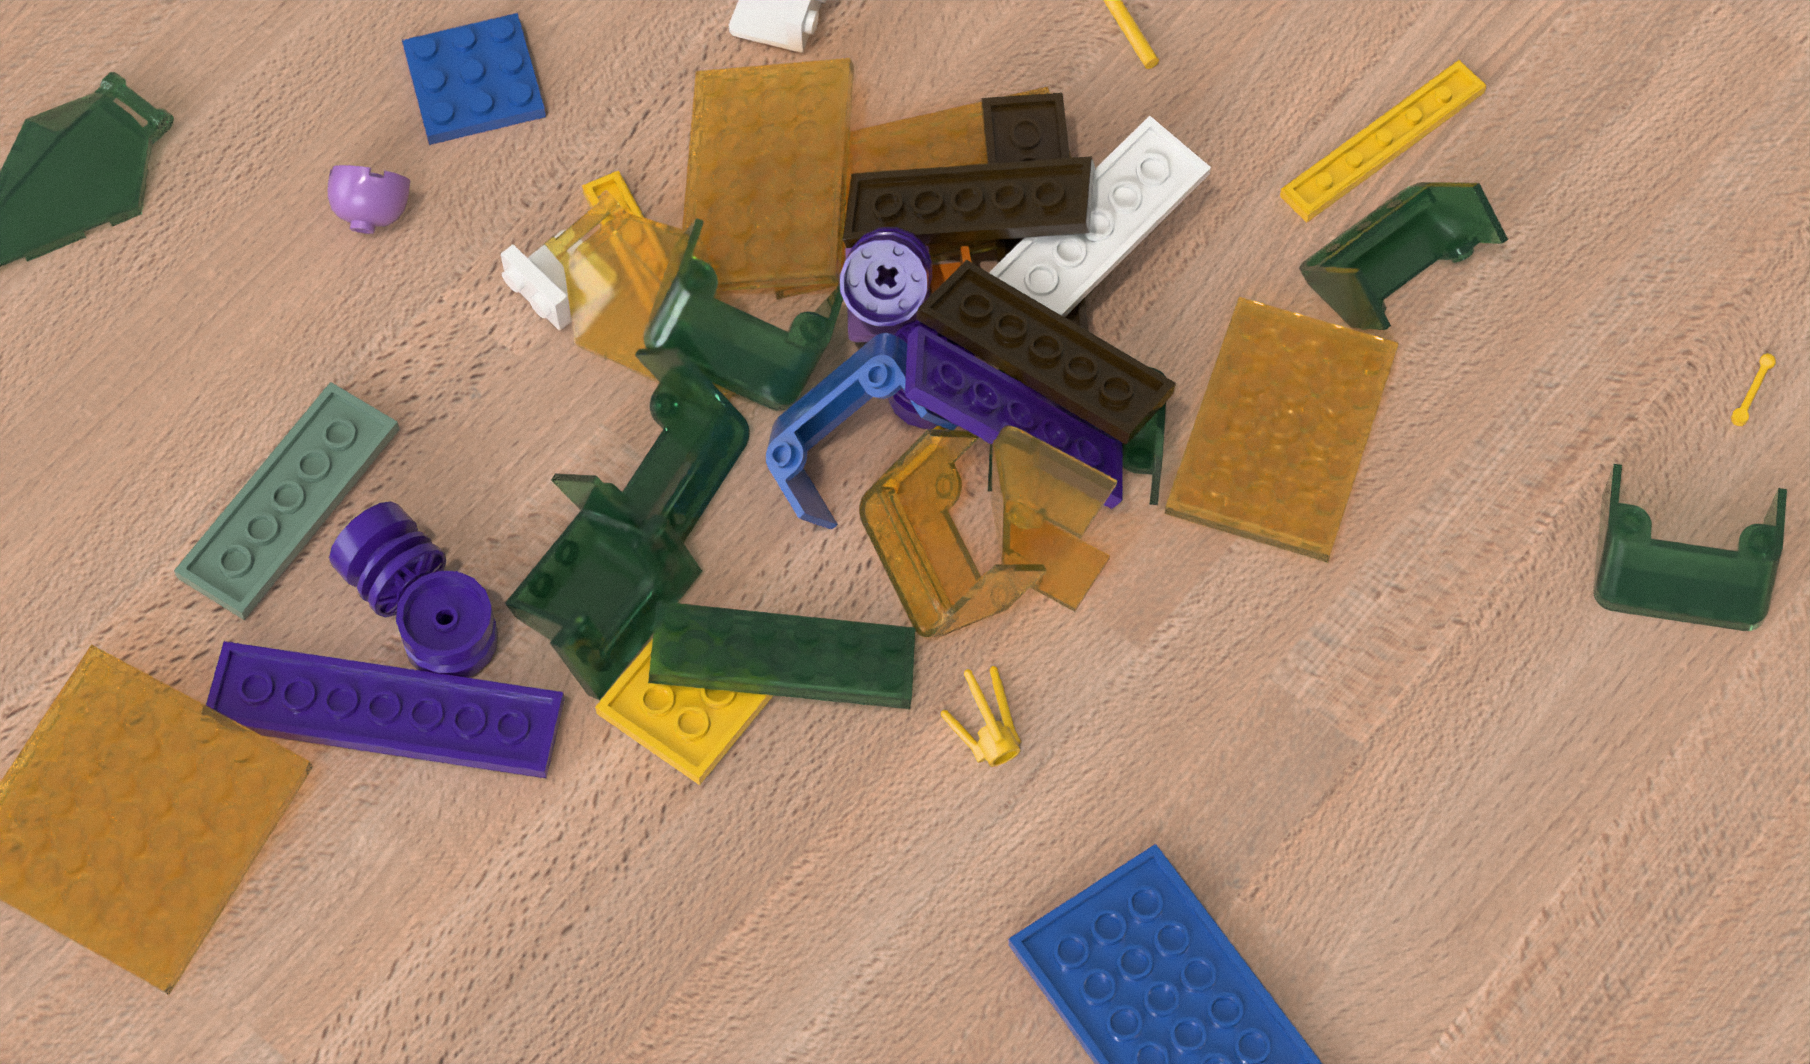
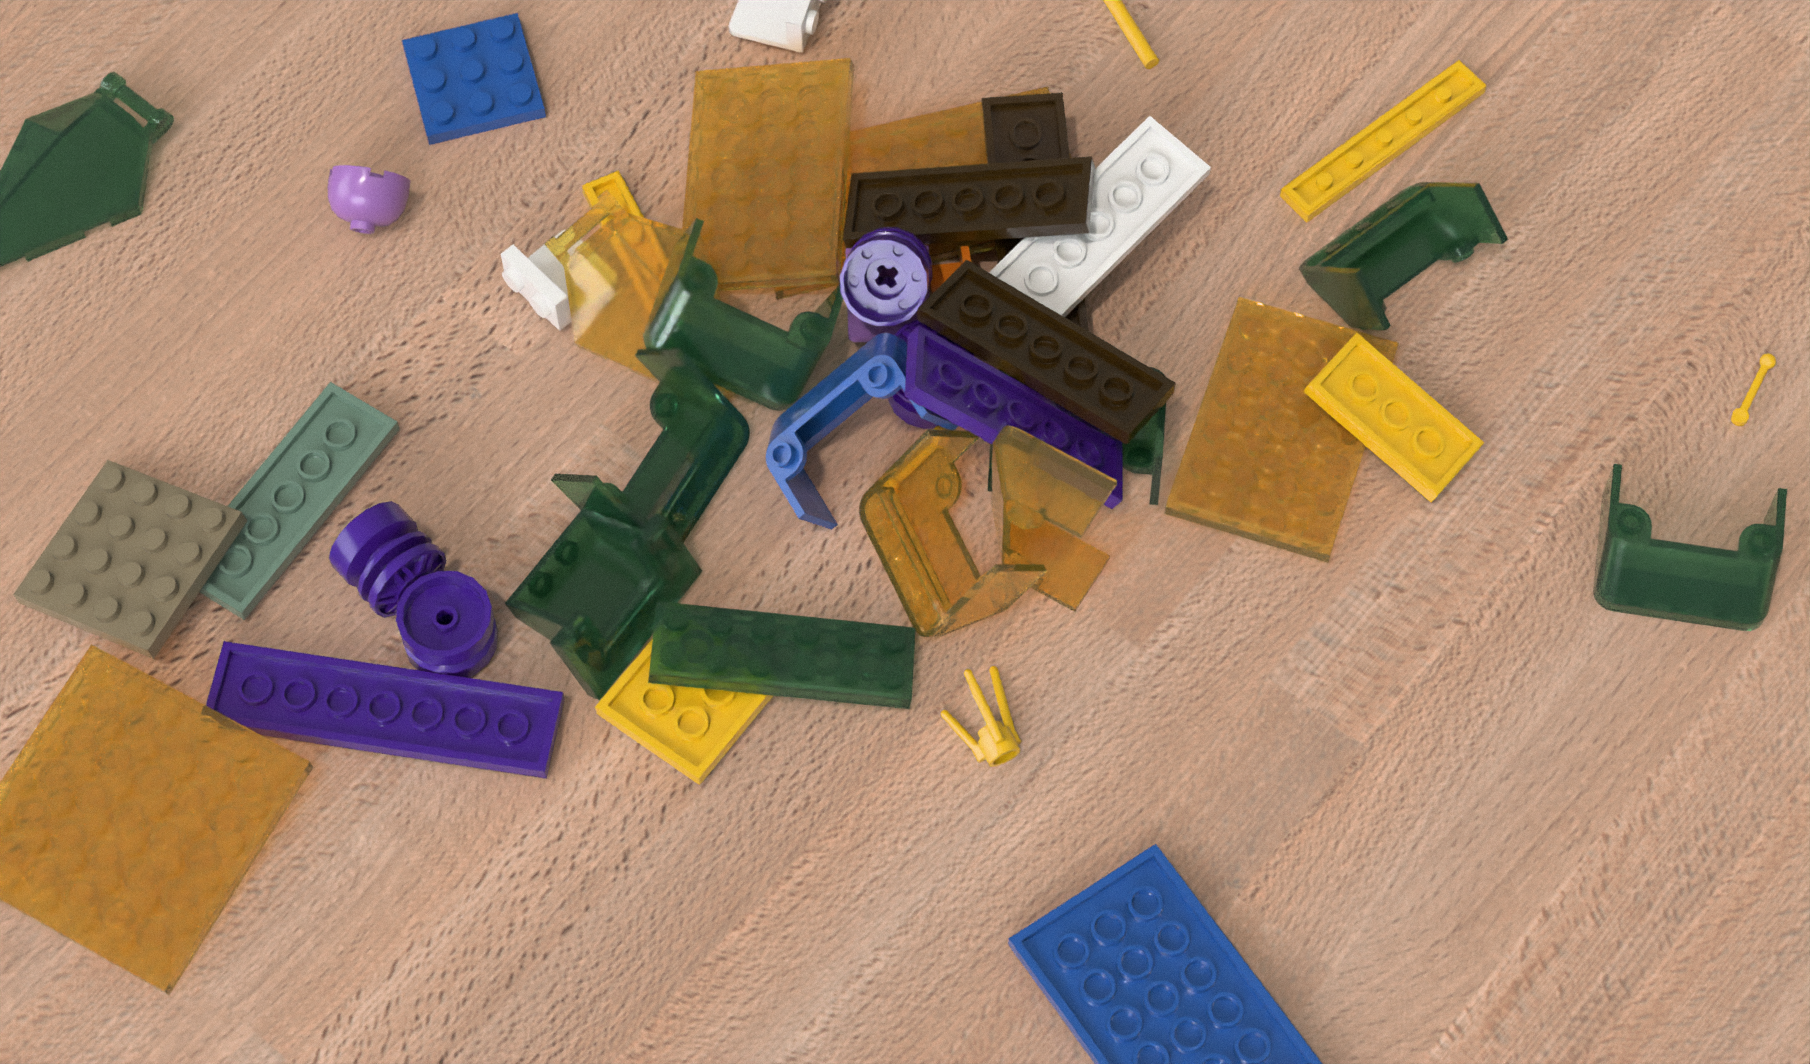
(130, 558): none -> dark tan plate
(1393, 417): none -> yellow tile

